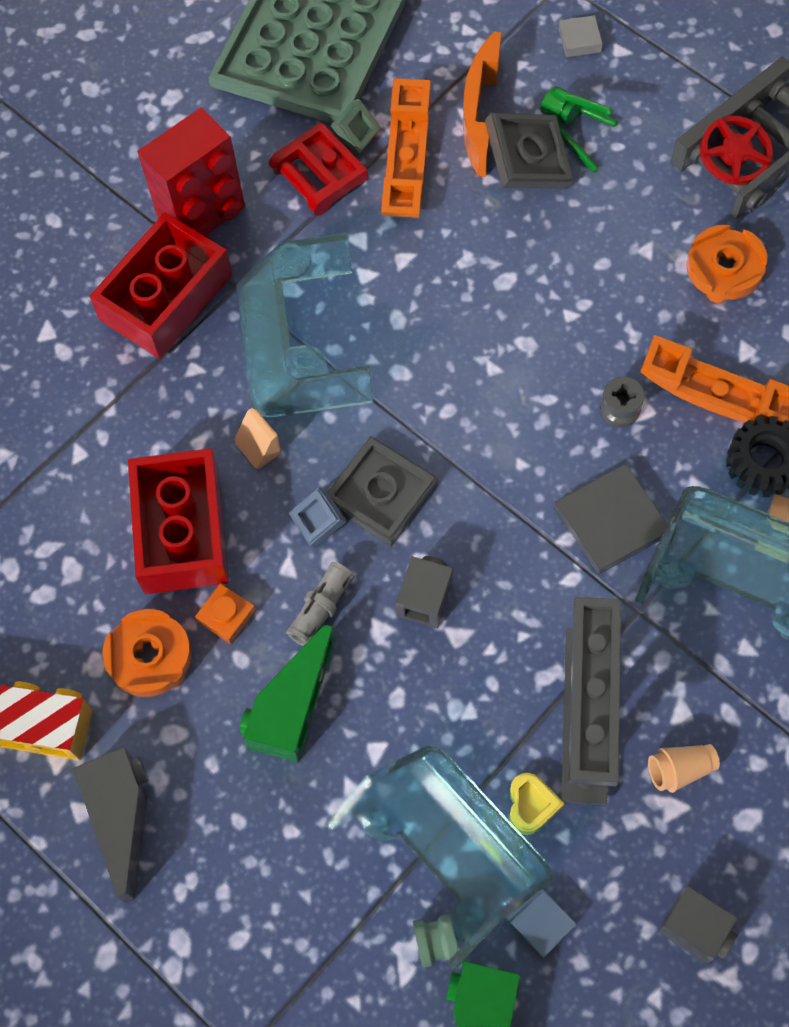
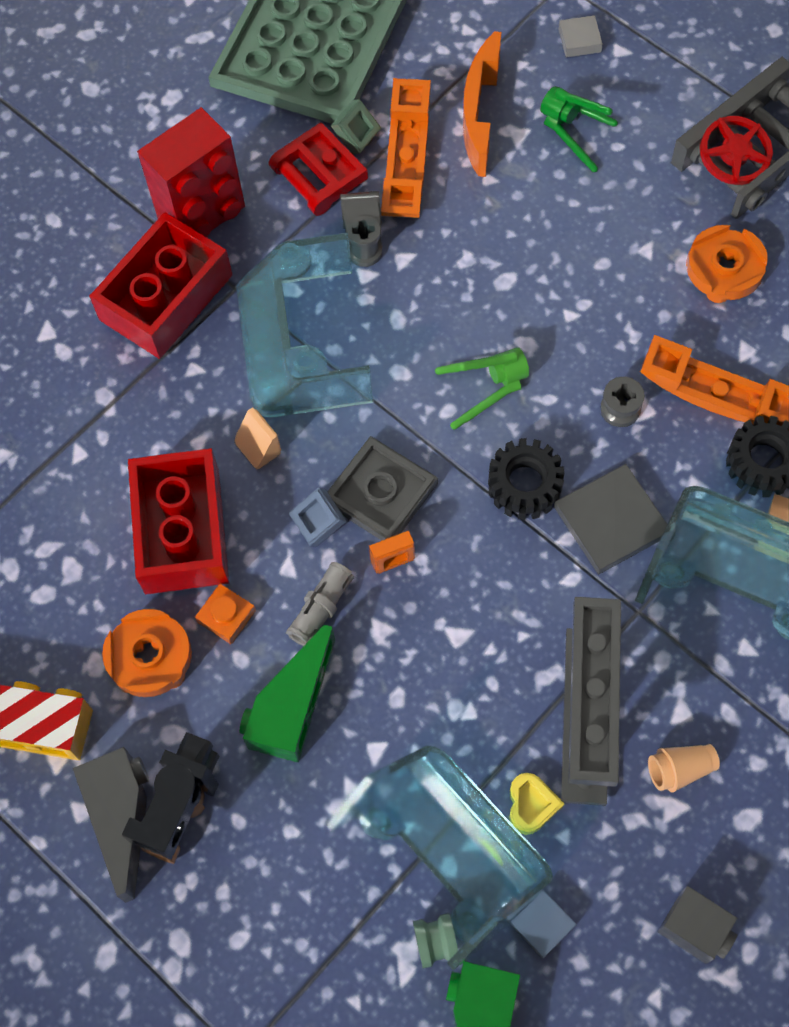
(176, 798): none -> black hips
(363, 223): none -> dark grey piece
(392, 552): none -> orange tile
(424, 591): dark grey brick -> none
(503, 367): none -> bright green plant
(525, 456): none -> black tyre
(529, 151): dark grey tile -> none

